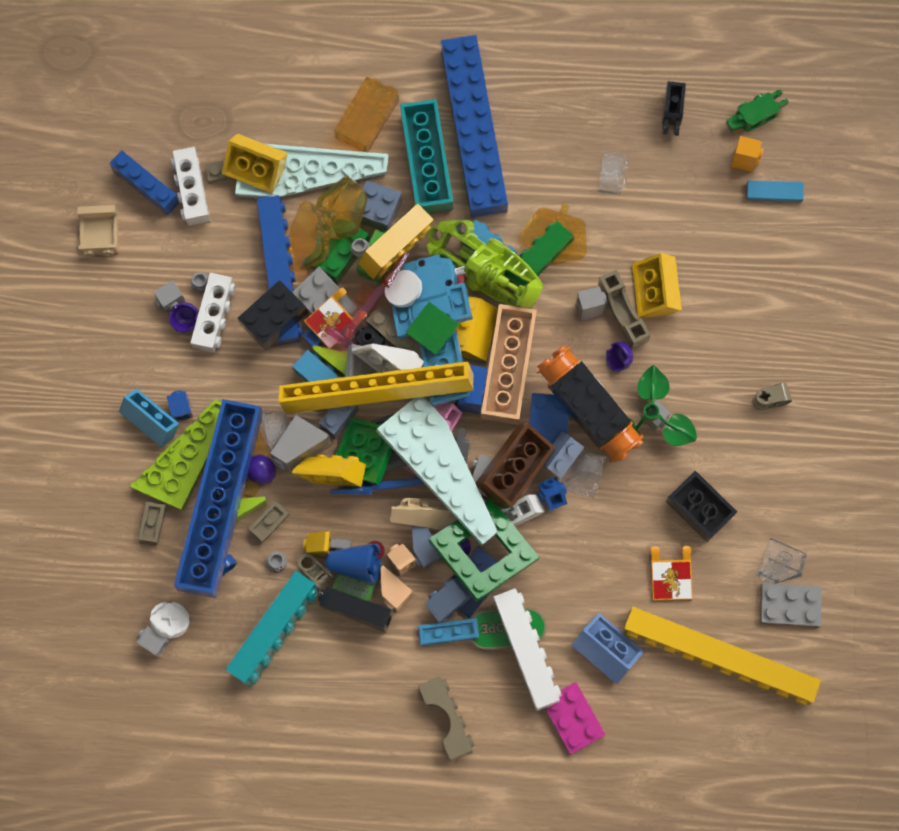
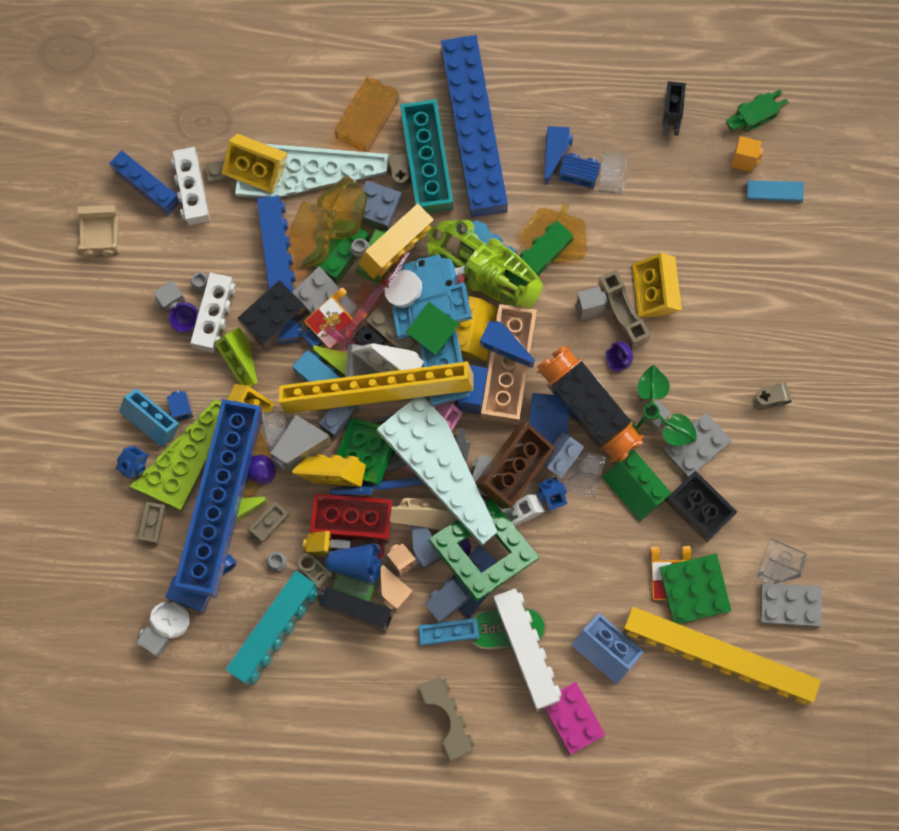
(132, 462): none -> blue brick
(188, 600): none -> blue brick
(238, 356): none -> lime slope
(247, 395): none -> yellow slope
(352, 517): none -> red brick
(399, 168): none -> dark tan piece
(501, 341): none -> blue slope
(557, 146): none -> blue slope
(579, 170): none -> blue brick
(637, 485): none -> green slope
(695, 455): none -> light grey plate
(695, 588): none -> green plate

